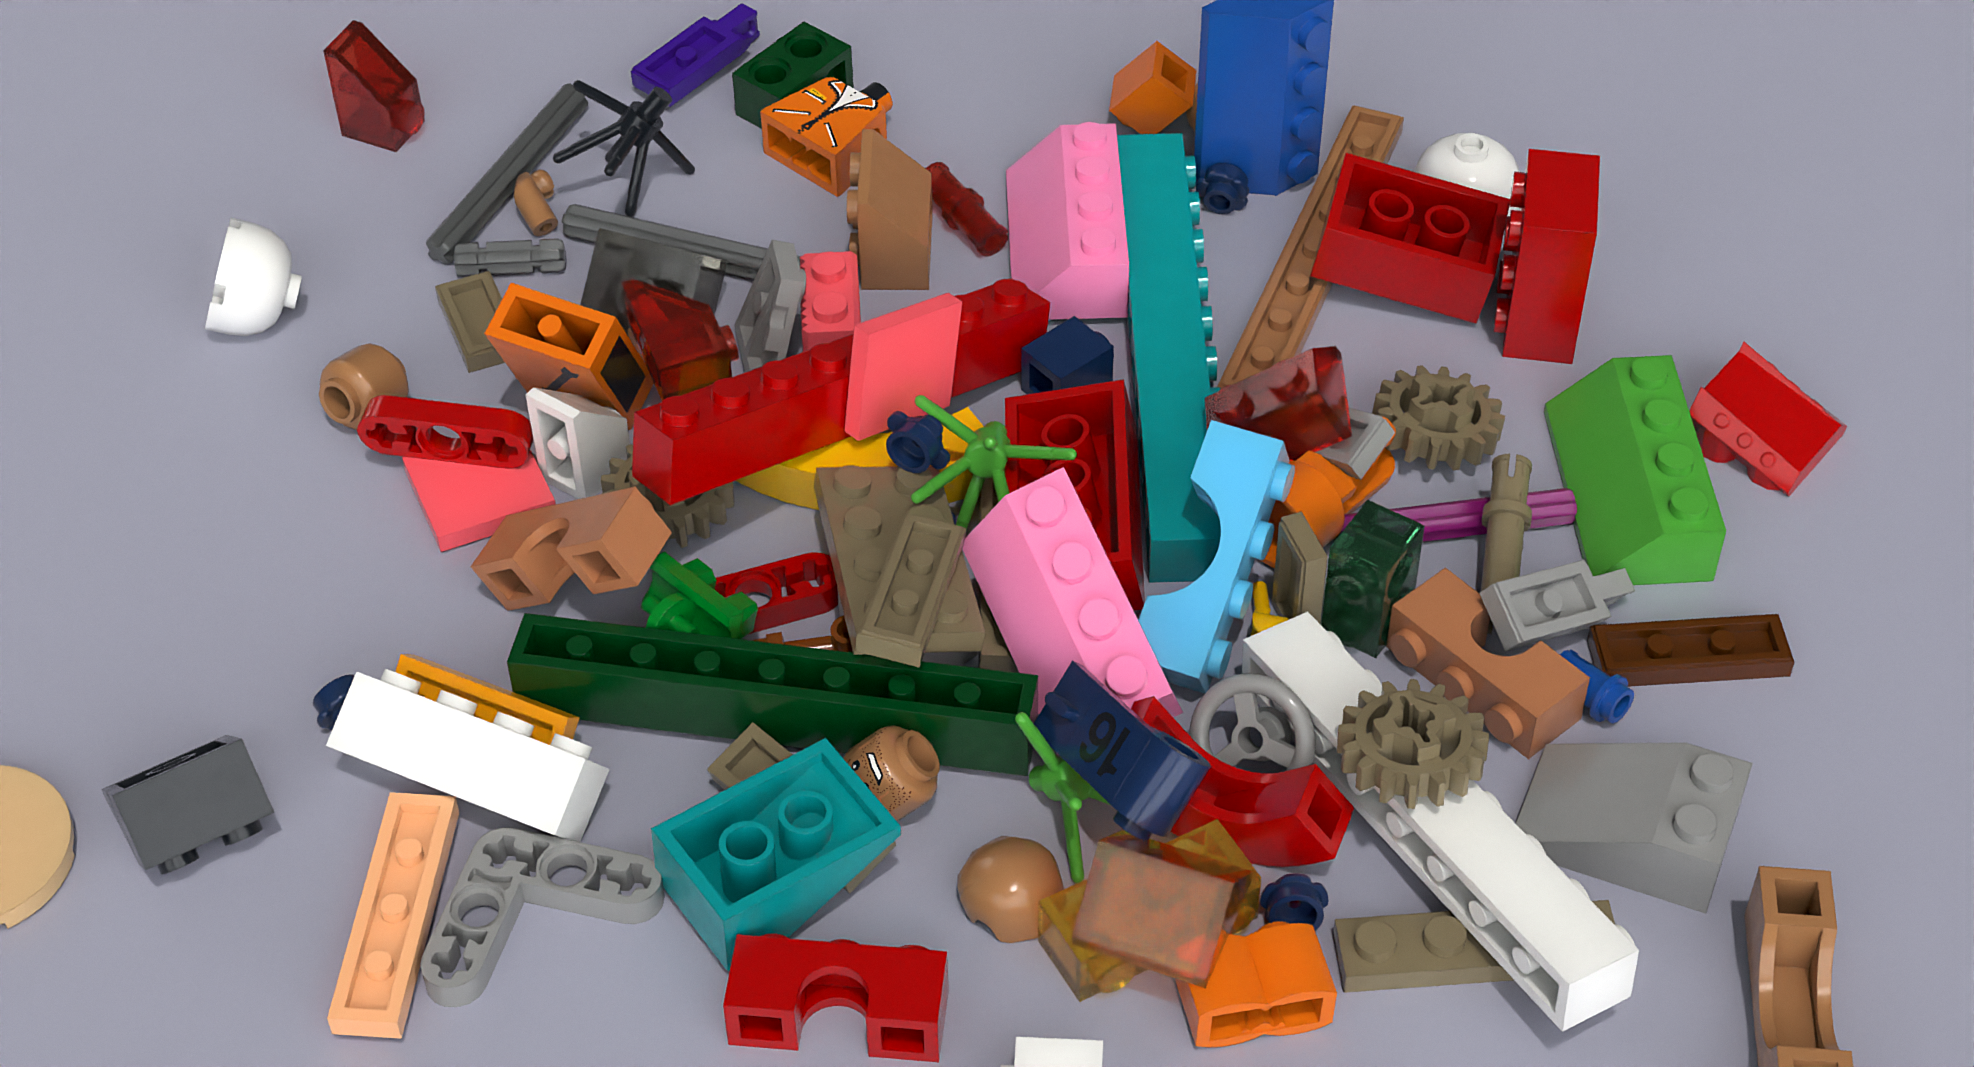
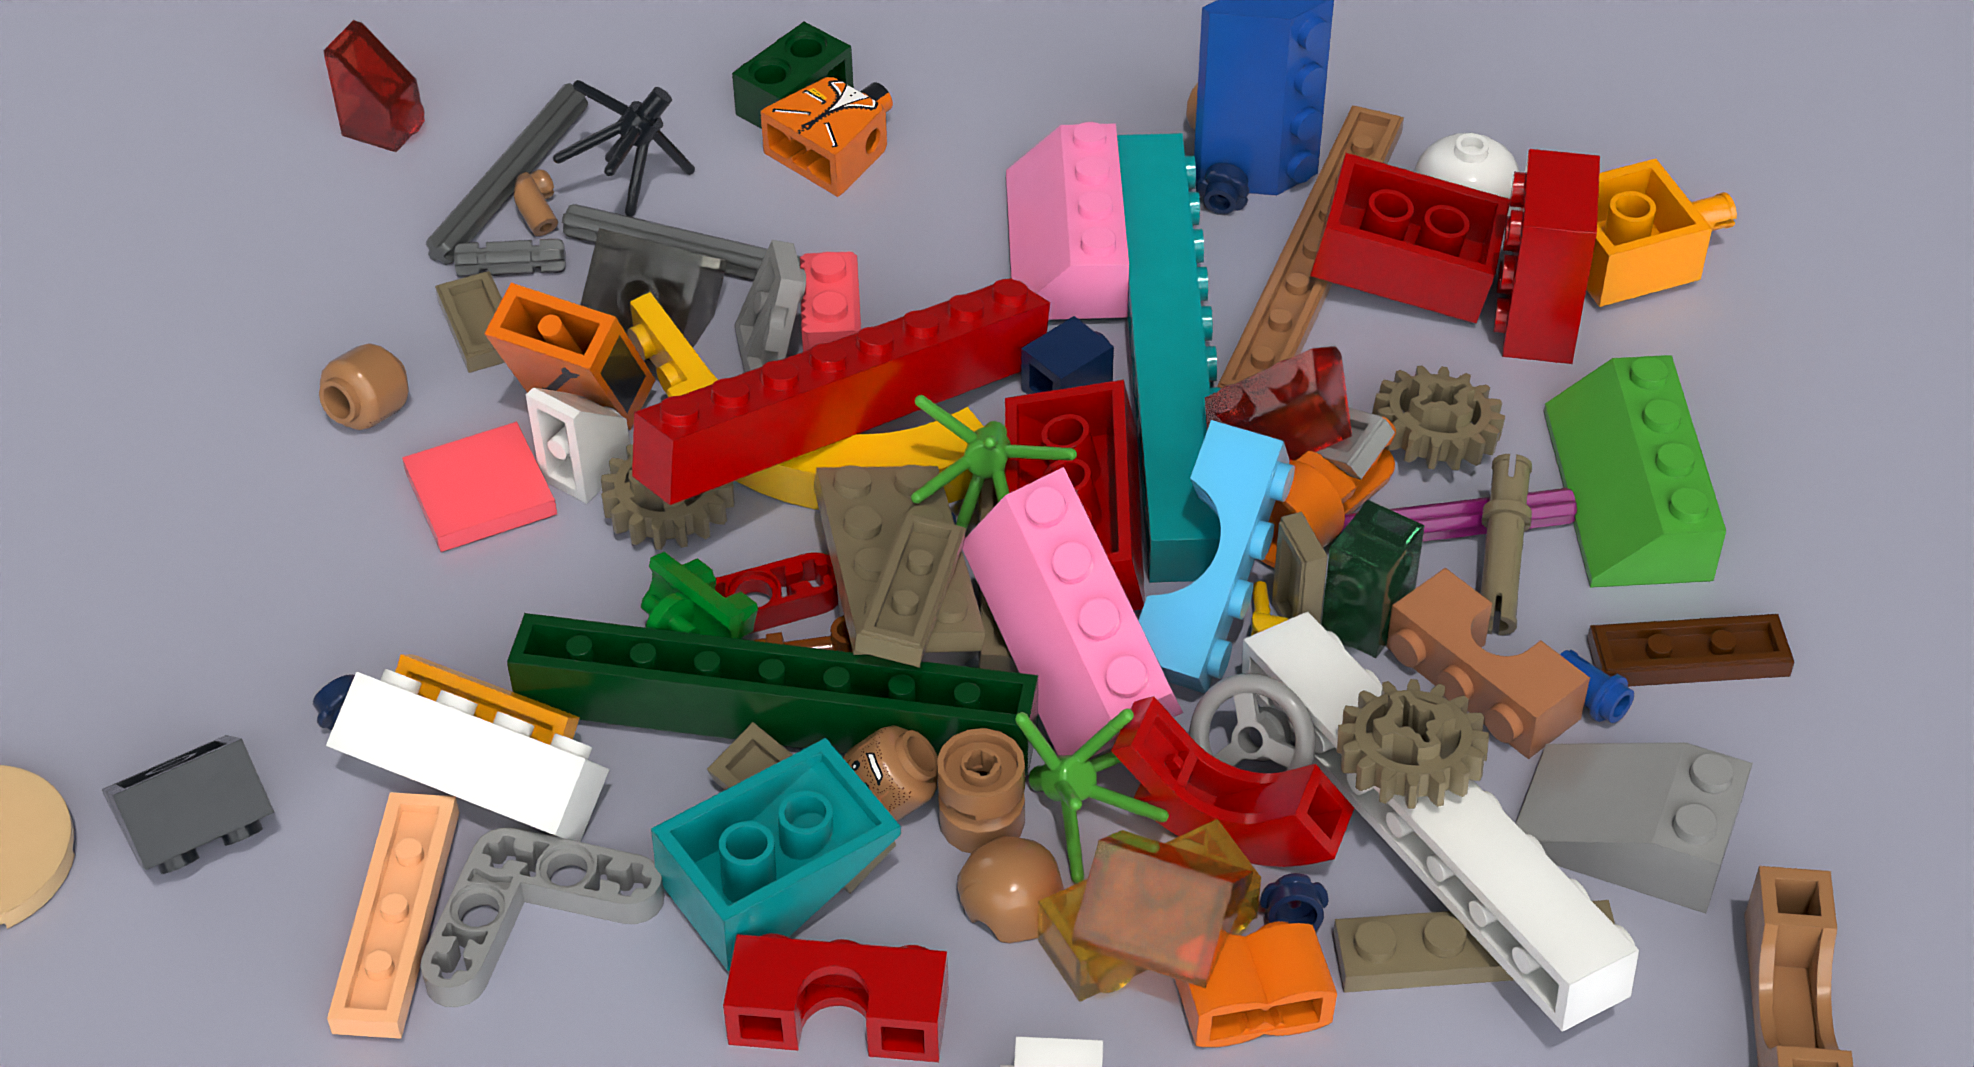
(251, 281): white cylinder -> none
(406, 429): red beam -> none
(599, 537): nougat arch -> none
(678, 339): clear red slope -> none
(697, 53): dark purple hinge -> none
(891, 216): medium nougat slope -> none
(899, 359): coral tile -> none
(916, 442): dark blue plate -> none
(965, 211): clear red pin -> none
(980, 788): none -> medium nougat wheel
(1121, 756): dark blue door -> none
(1152, 90): orange brick -> none
(1552, 602): light grey hinge -> none
(1650, 233): none -> light orange brick
(1763, 423): red slope -> none

